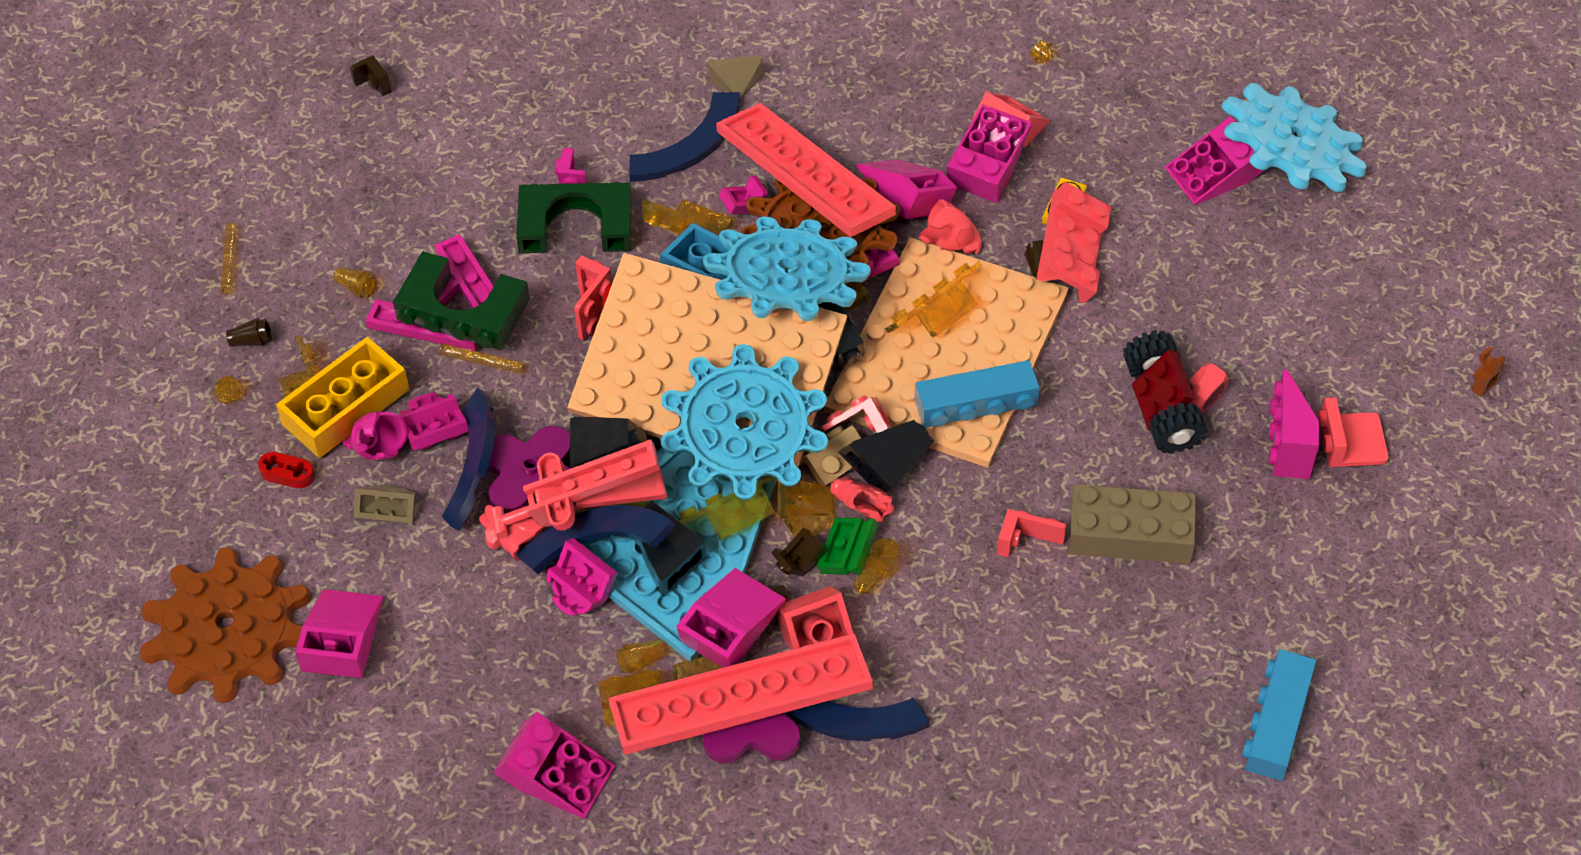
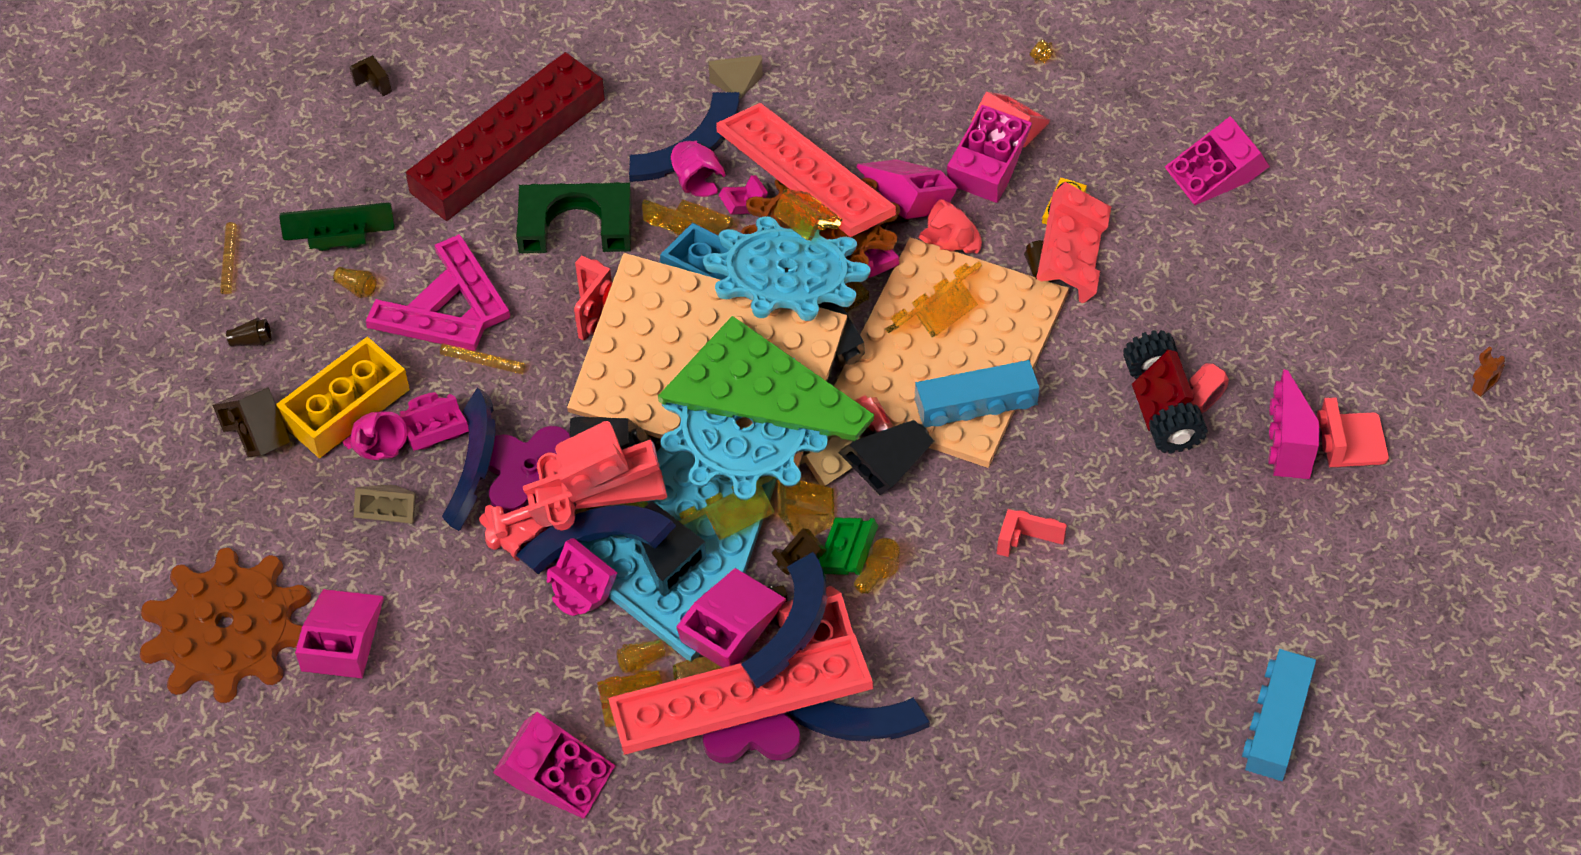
(226, 384): clear yellow plate -> none
(255, 419): none -> dark brown panel
(286, 470): red beam -> none
(295, 380): clear yellow bracket -> none
(337, 225): none -> dark green bracket
(485, 324): dark green arch -> none
(505, 136): none -> dark red brick
(566, 168): dark pink bracket -> none
(590, 458): none -> coral bracket
(693, 165): none -> dark pink helmet
(757, 380): none -> bright green wing
(800, 625): none -> dark blue tile
(805, 213): none -> clear yellow bracket
(863, 497): coral animal -> none
(1132, 524): dark tan brick -> none
(1316, 151): medium azure plate -> none

